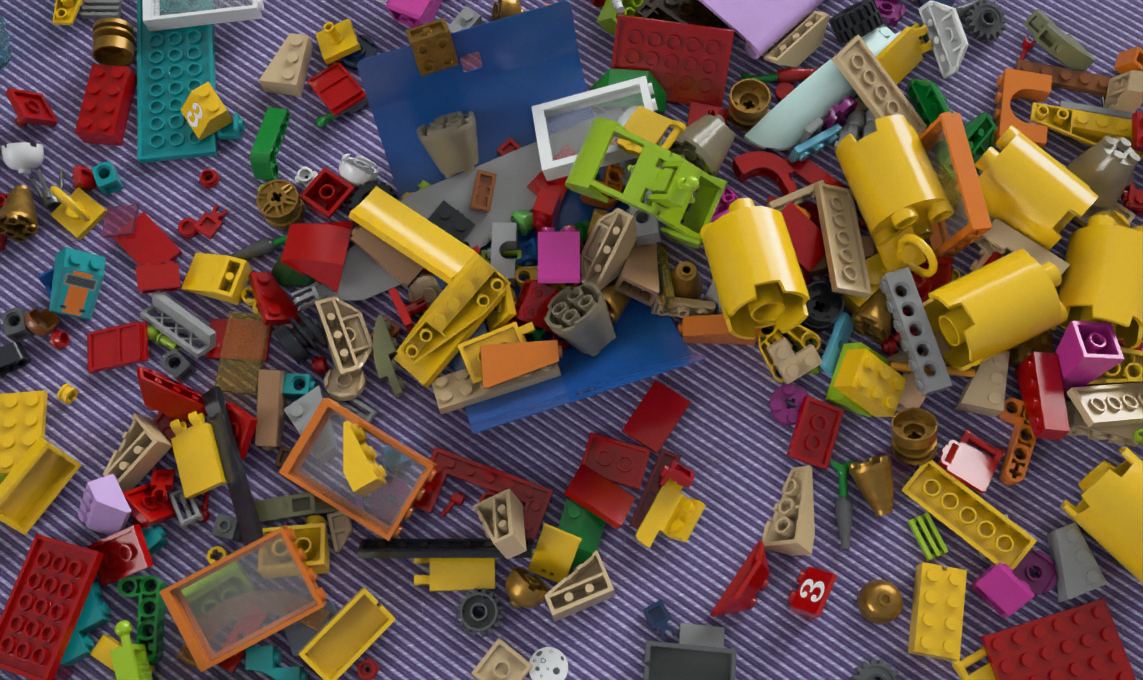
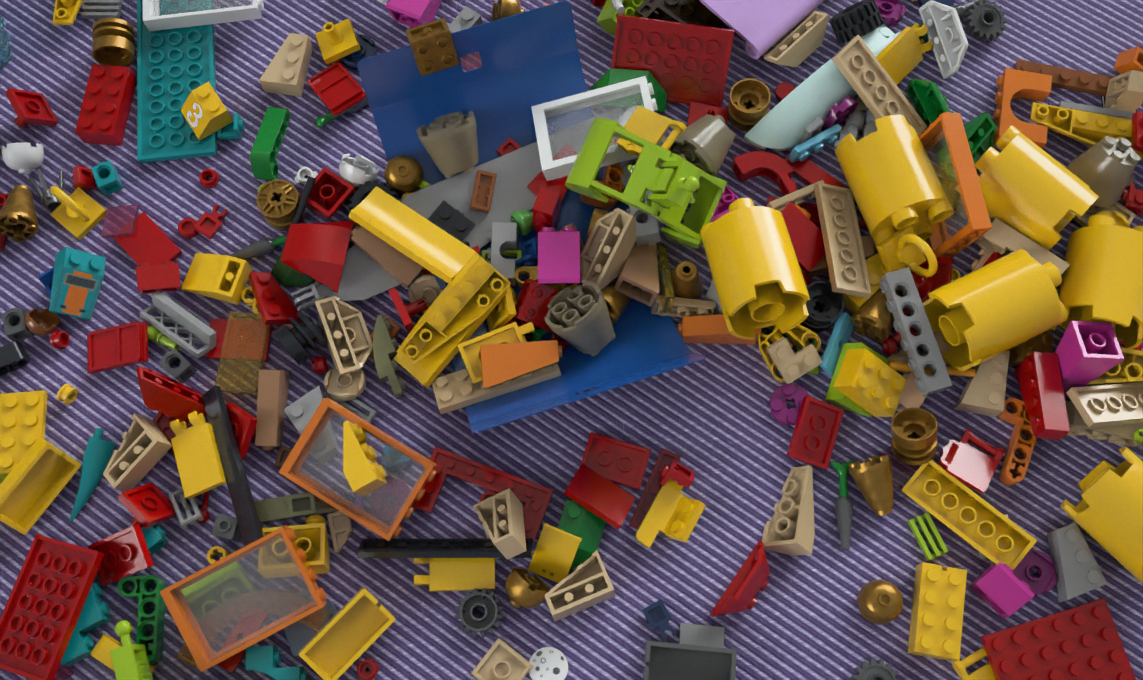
(94, 464): none -> teal piece
(104, 506): lavender slope -> none
(161, 482): red plate -> none
(293, 380): teal brick -> none
(302, 203): none -> black bar
(403, 174): none -> pearl gold cylinder
(456, 498): red hand -> none
(583, 228): green plant -> none
(656, 416): red tile -> none
(783, 75): red piece -> none
(811, 592): red slope -> none
(1027, 45): red hand -> none
(1058, 43): olive slope -> none

